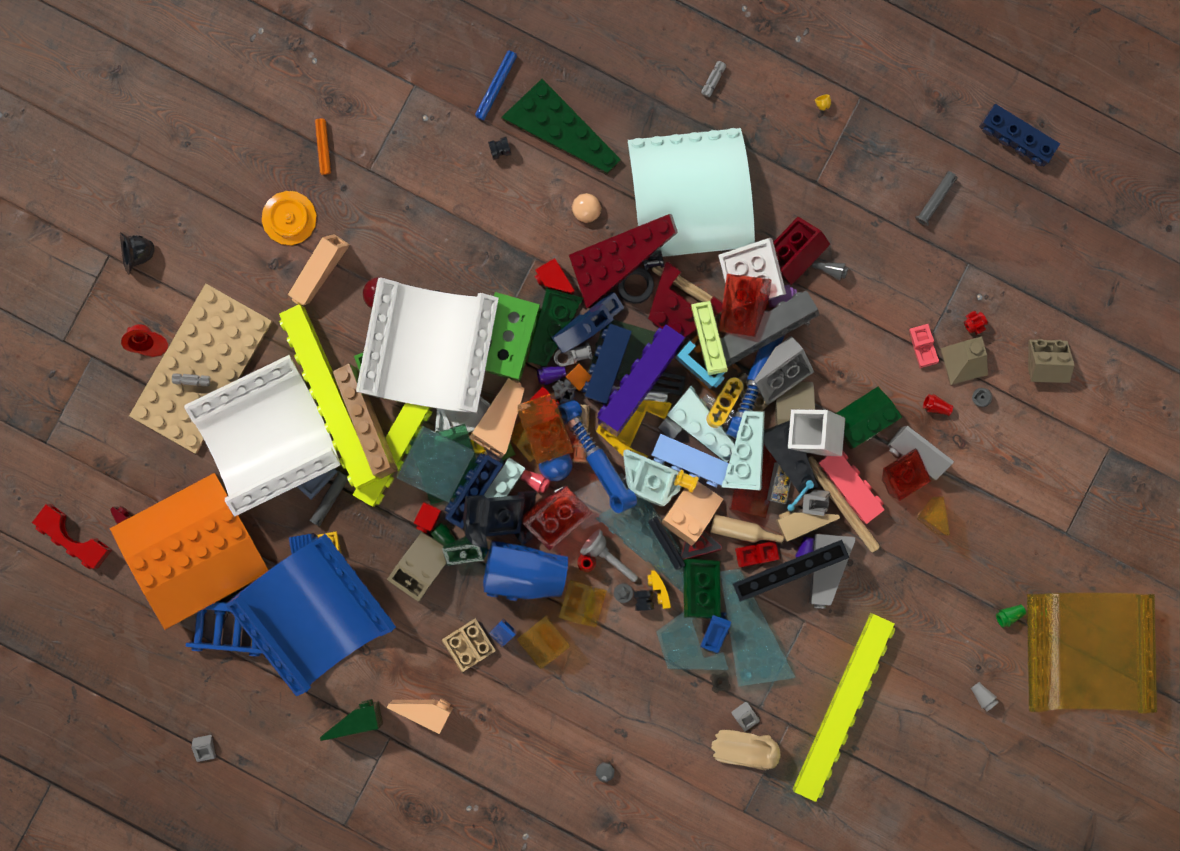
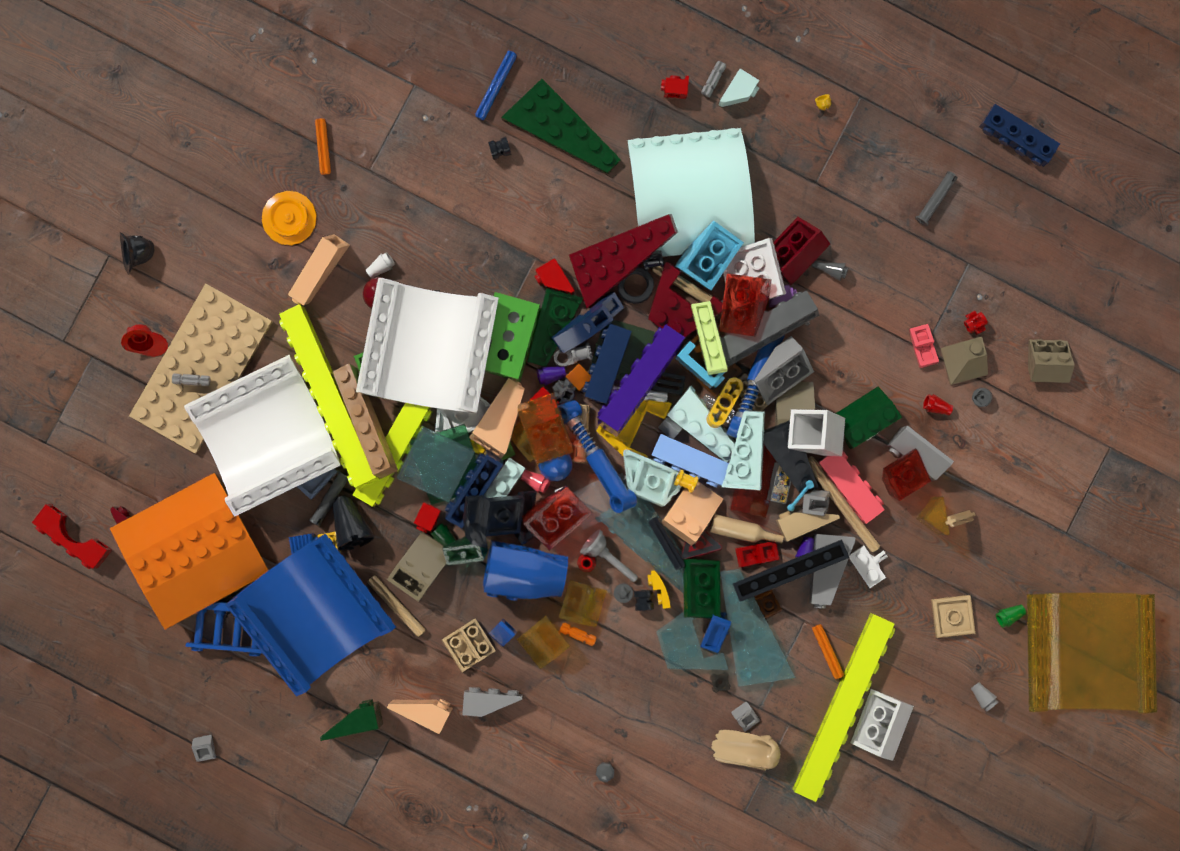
(350, 525): none -> black cone
(381, 265): none -> white cone
(396, 606): none -> tan axle
(484, 702): none -> light grey slope
(578, 634): none -> orange axle
(586, 208): light nougat hair -> none
(675, 87): none -> red brick
(709, 255): none -> medium azure slope
(740, 89): none -> light aqua slope
(768, 604): none -> reddish brown slope
(827, 651): none -> orange axle
(868, 565): none -> white plate
(881, 725): none -> white slope
(953, 616): none -> tan tile
(960, 518): none -> tan axle

